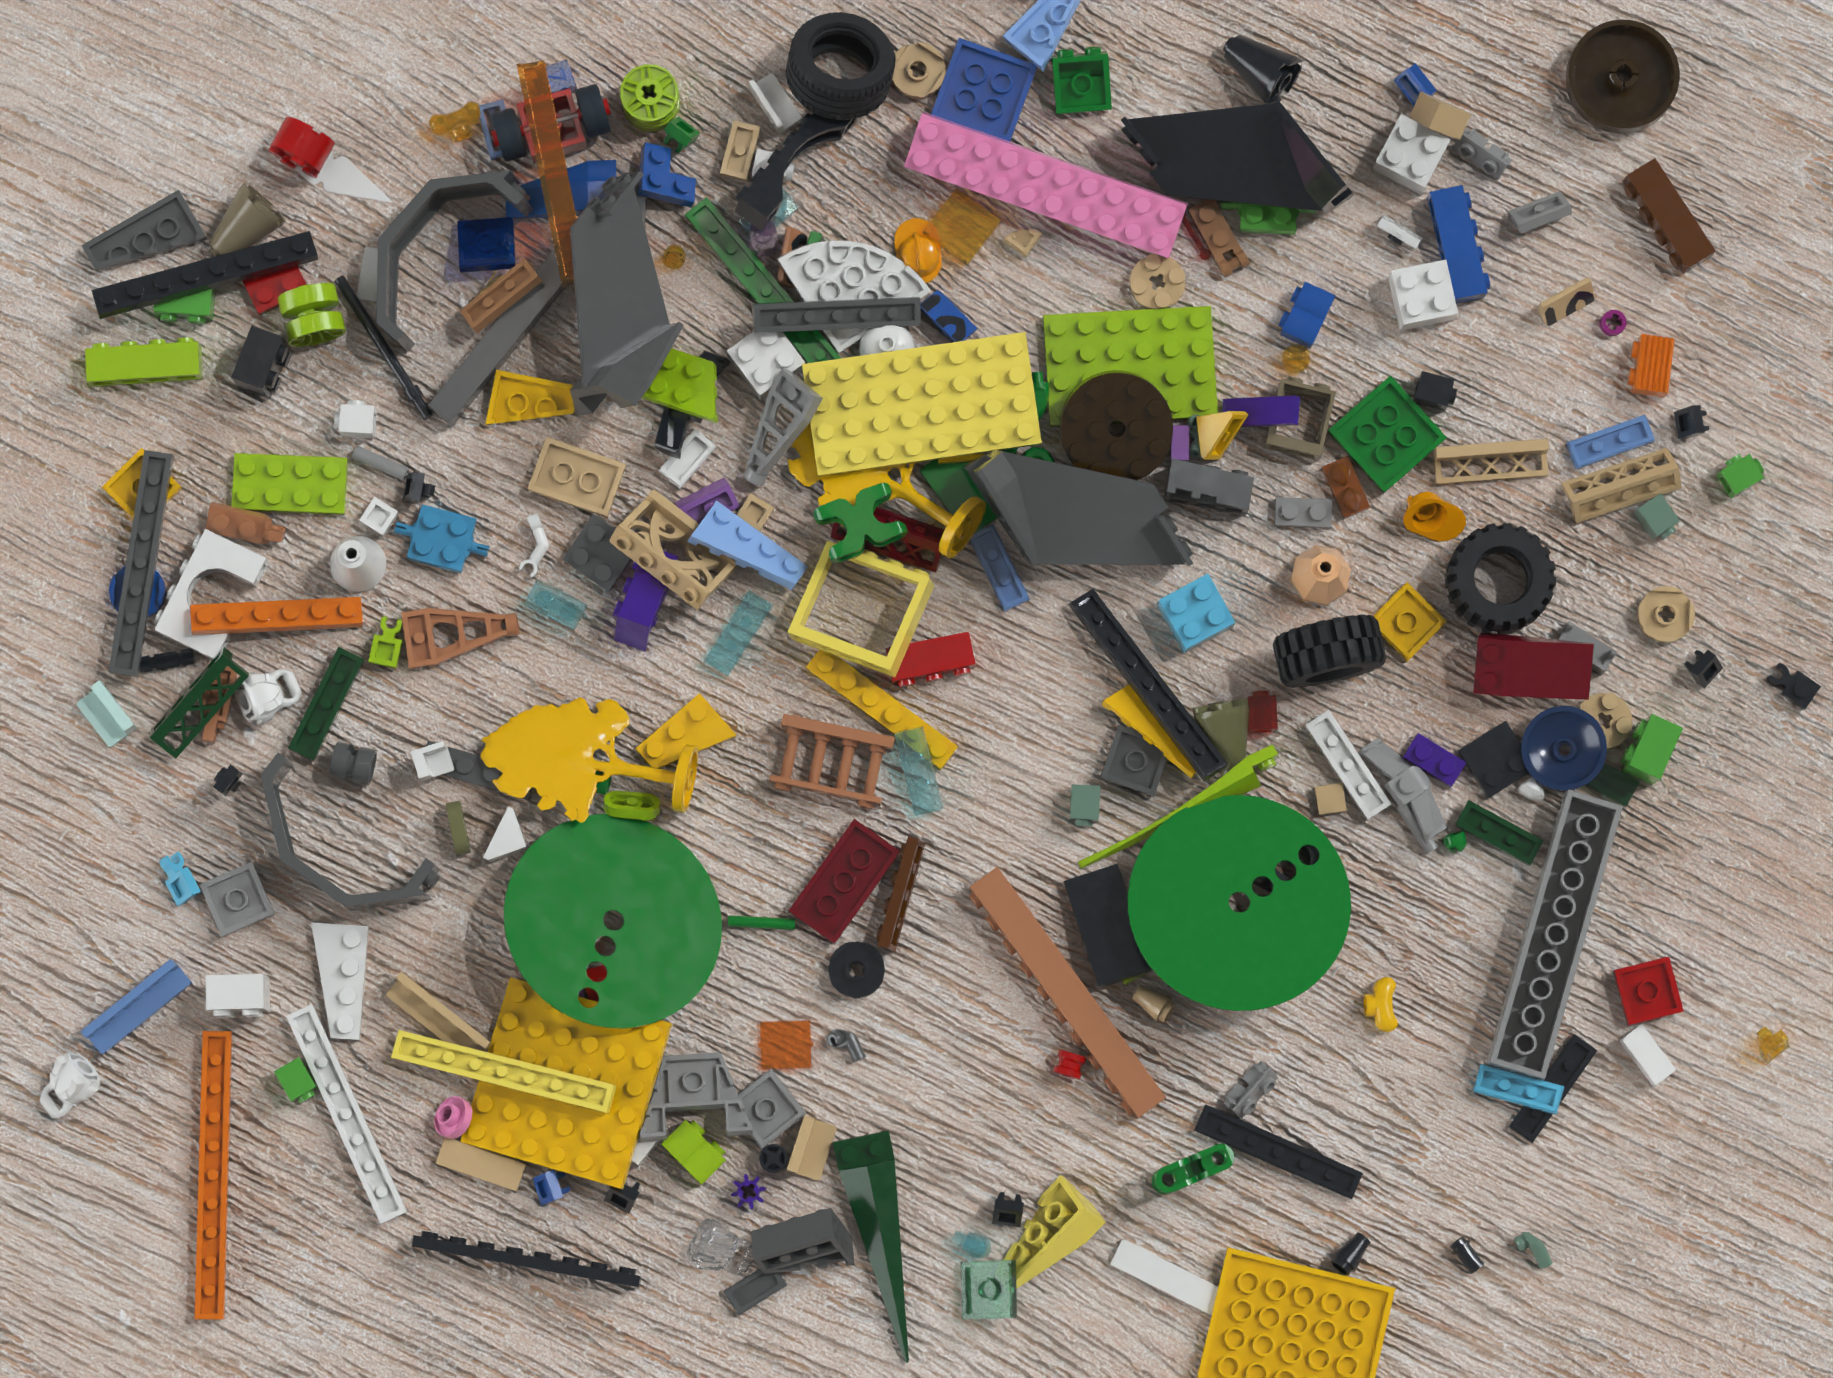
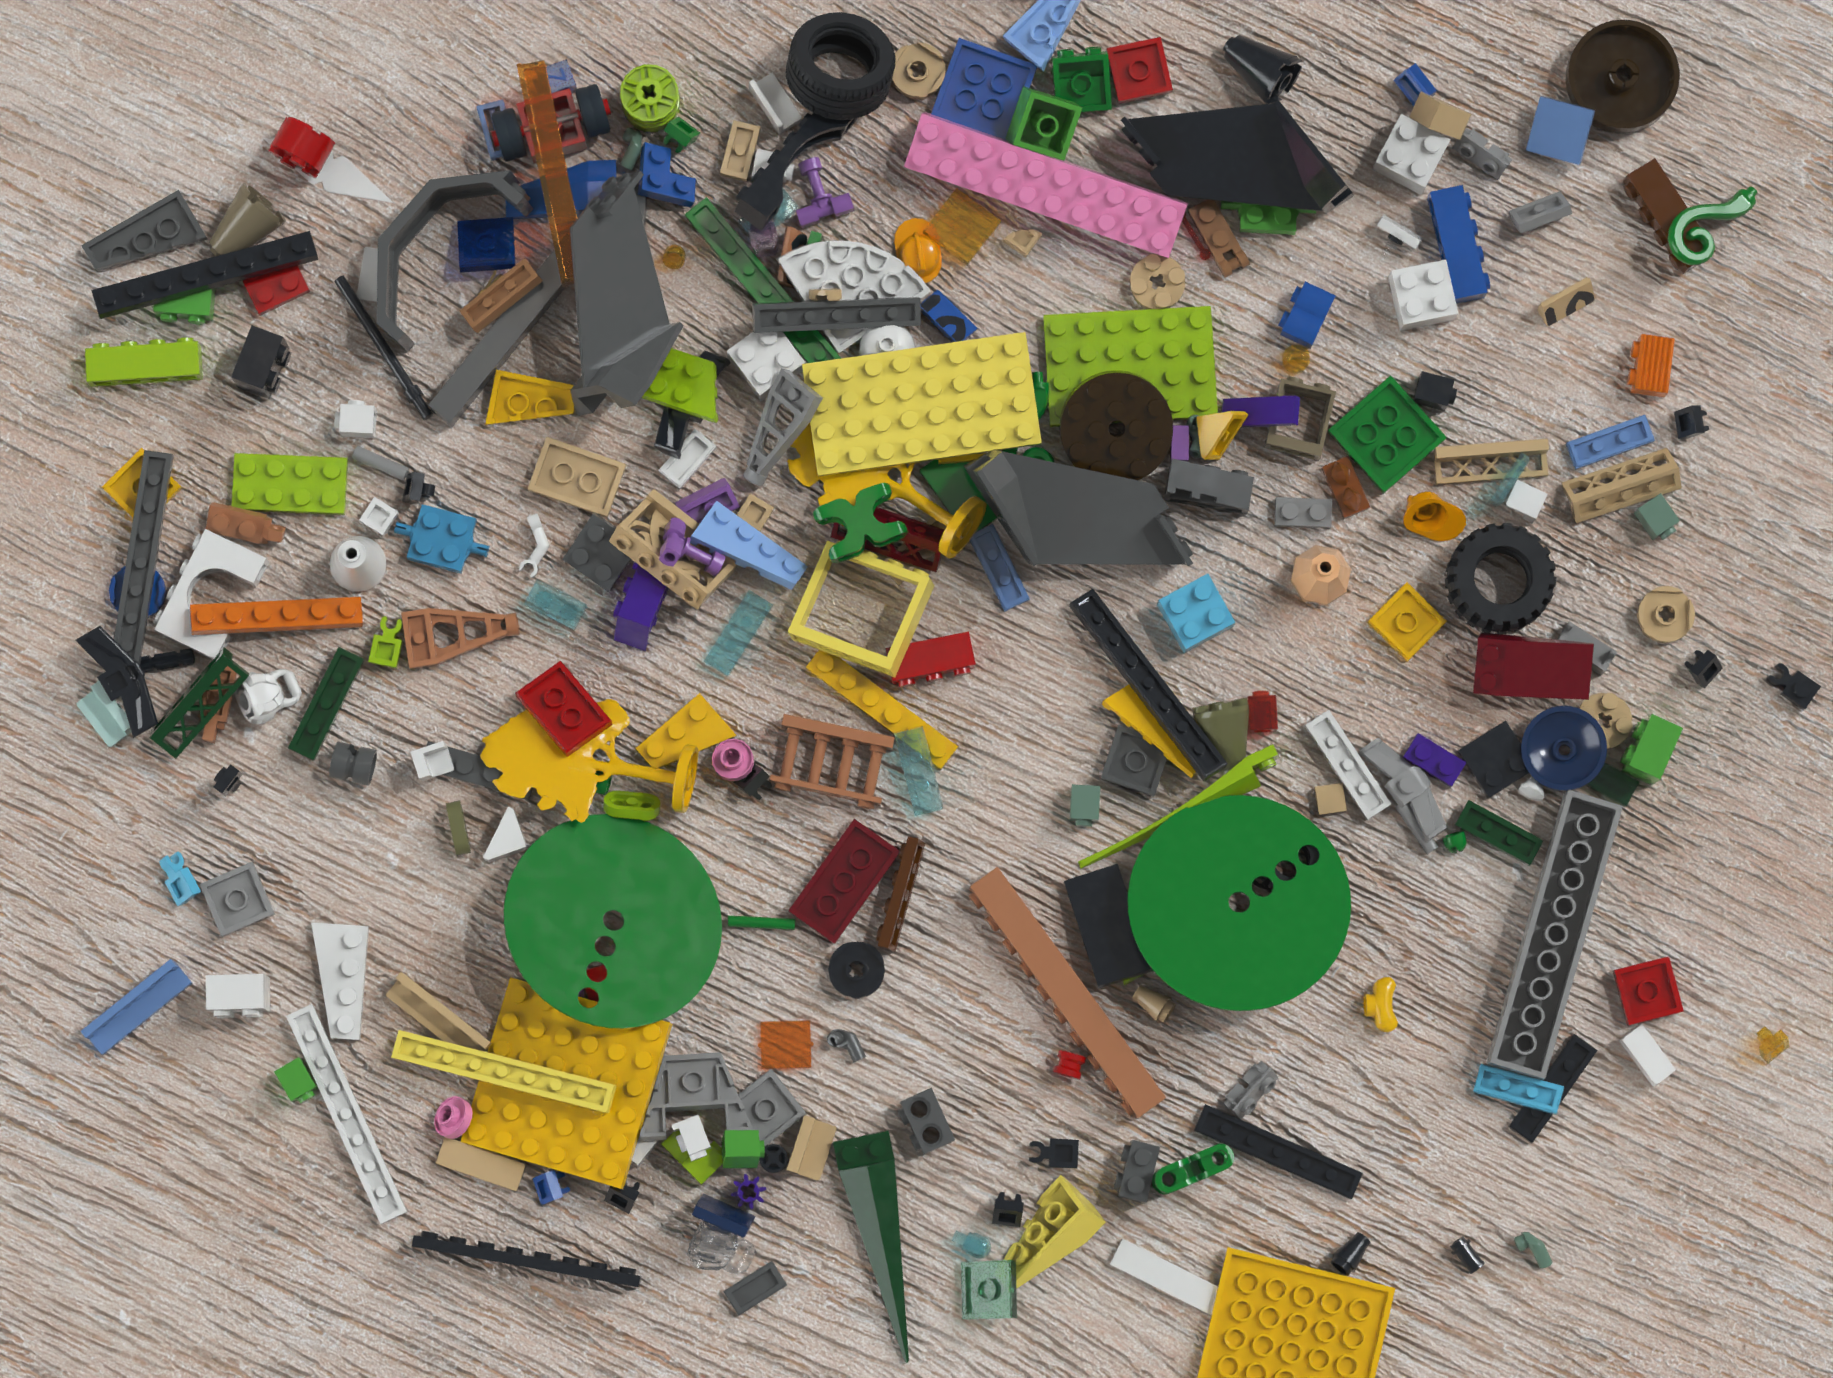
(73, 1082): white piece -> none
(122, 678): none -> black plate
(213, 1175): orange plate -> none
(311, 314): lime wheel -> none
(423, 879): dark grey panel -> none
(457, 123): clear yellow piece -> none
(563, 708): none -> red tile
(633, 150): none -> sand green arm
(676, 546): none -> medium lavender bar
(692, 1137): none -> white brick
(723, 1215): none -> dark blue tile
(732, 760): none -> bright pink plate
(741, 1148): none -> bright green brick
(753, 781): none -> pearl dark grey tile
(802, 1241): dark grey wedge -> none
(822, 204): none -> medium lavender bar
(829, 294): none -> tan tile
(933, 1119): none -> dark grey brick
(1043, 123): none -> bright green brick
(1061, 1153): none -> black plate
(1138, 1171): none -> dark grey brick
(1139, 70): none -> red plate
(1329, 651): black tyre -> none
(1509, 480): none -> clear light blue tile
(1526, 500): none -> white panel
(1560, 130): none -> medium blue tile
(1607, 316): magenta bush -> none
(1734, 208): none -> green plant
(1740, 474): bright green brick -> none

